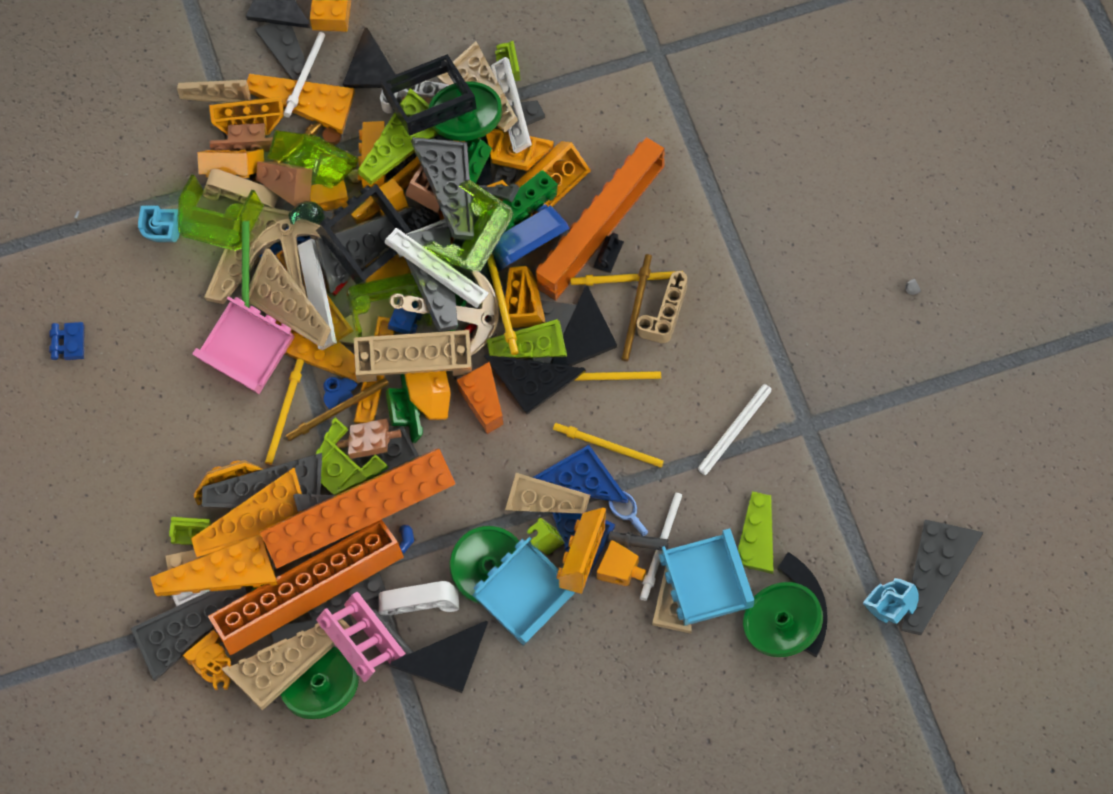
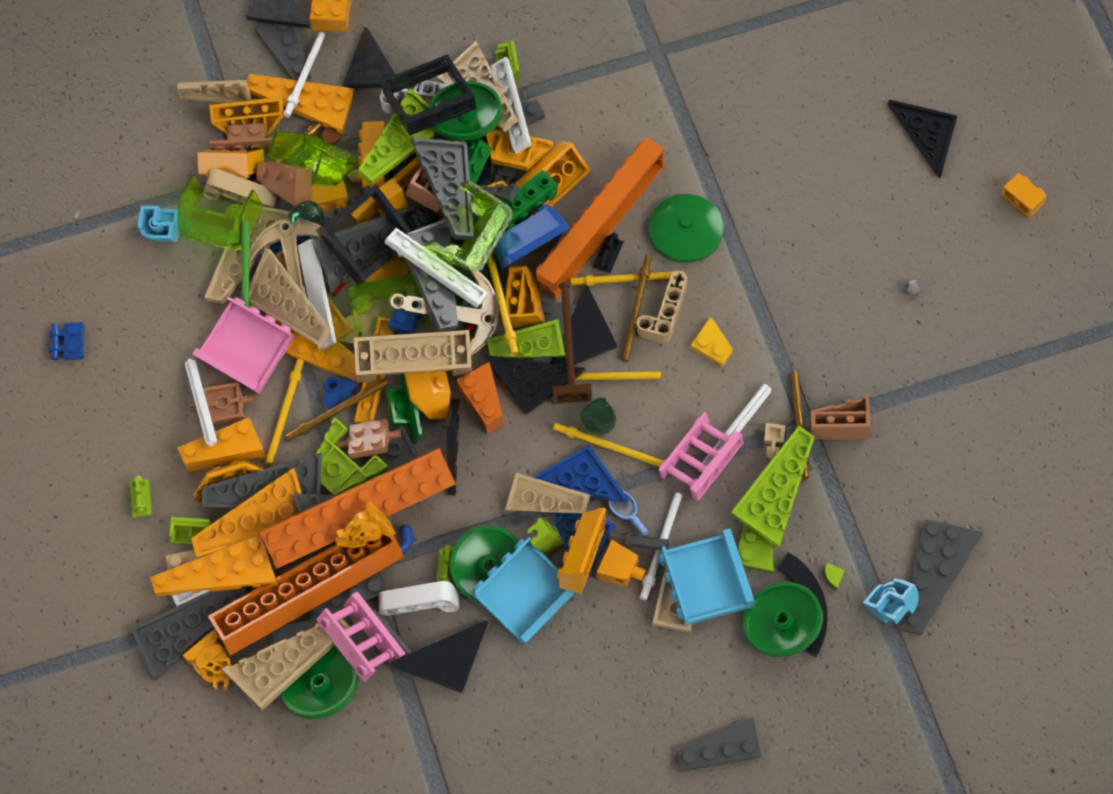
(140, 497): none -> lime hinge
(200, 402): none -> white axle
(225, 402): none -> nougat plate
(233, 444): none -> light orange wedge
(365, 527): none -> light orange piece
(443, 572): none -> lime hinge
(452, 442): none -> black tile
(570, 393): none -> reddish brown tile
(598, 417): none -> clear green piece
(686, 228): none -> green dish
(709, 472): none -> bright pink fence
(712, 343): none -> yellow wing
(725, 747): none -> dark grey wing
(771, 497): none -> lime wing
(775, 436): none -> tan plate
(798, 412): none -> pearl gold bar
(834, 575): none -> lime tile
(842, 421): none -> nougat wedge
(928, 129): none -> black tile
(1024, 195): none -> light orange brick

